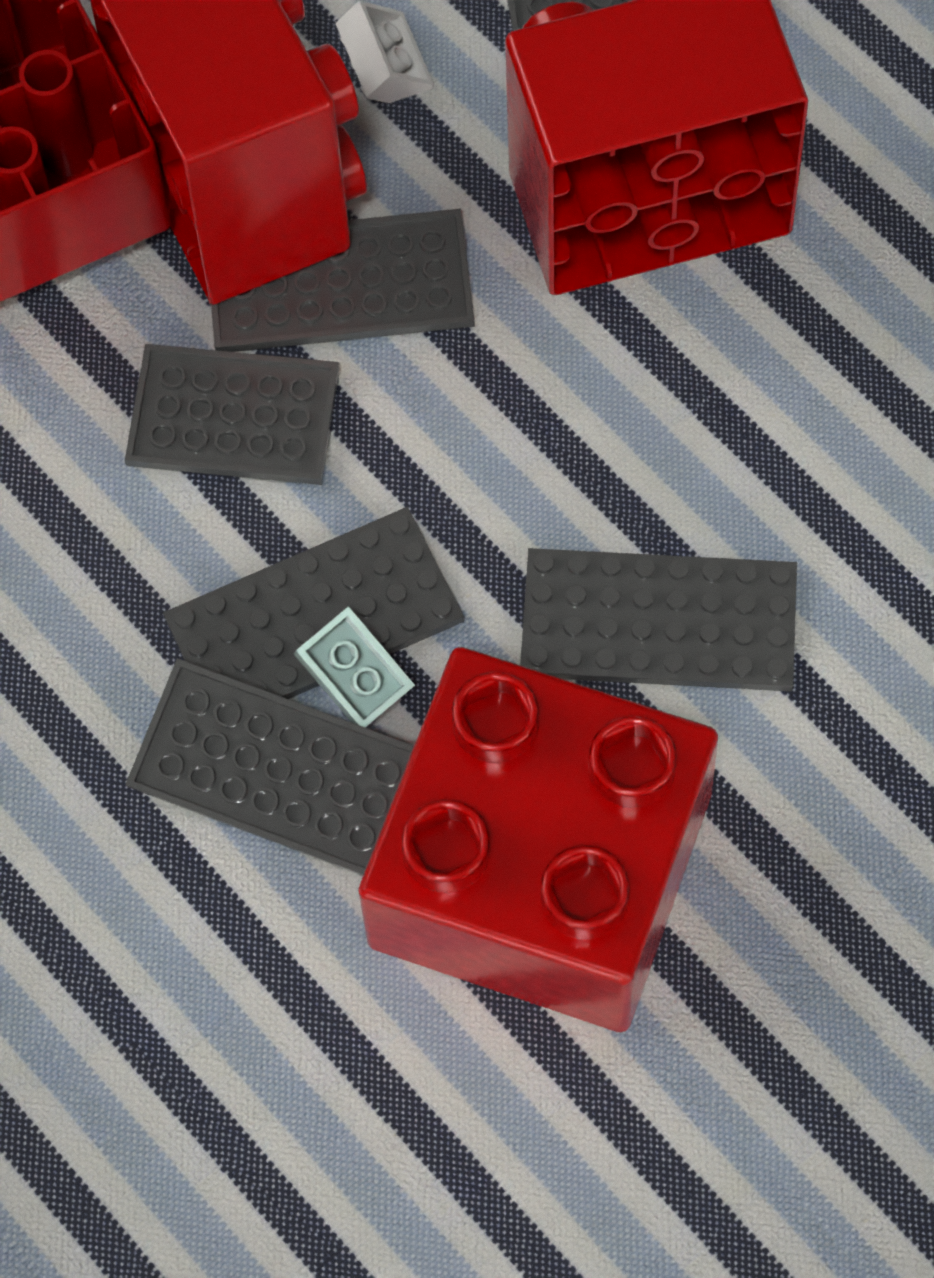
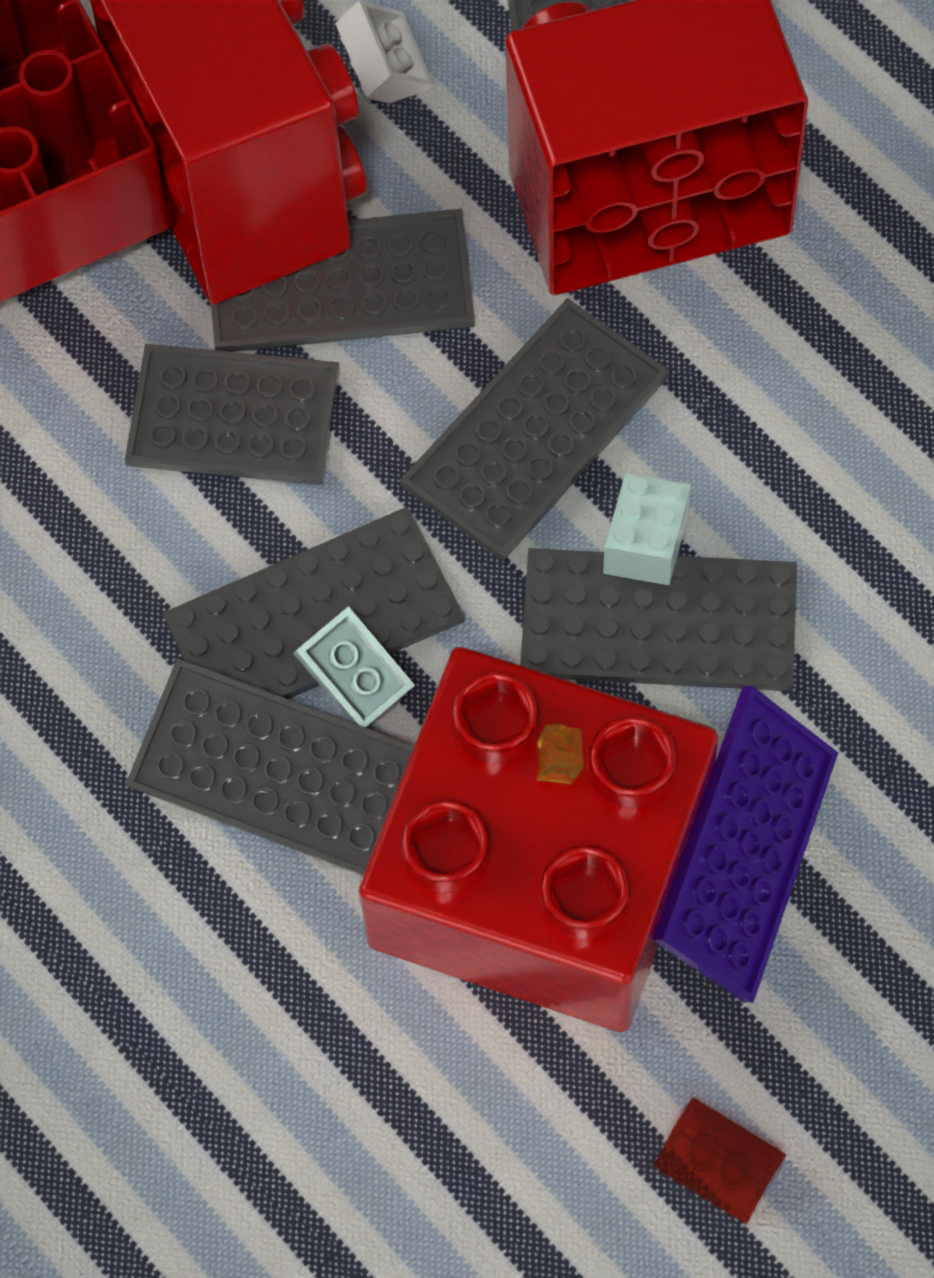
(534, 429): none -> dark grey plate
(560, 754): none -> clear yellow brick
(647, 529): none -> light aqua brick
(720, 1161): none -> clear red slope
(746, 845): none -> dark purple plate

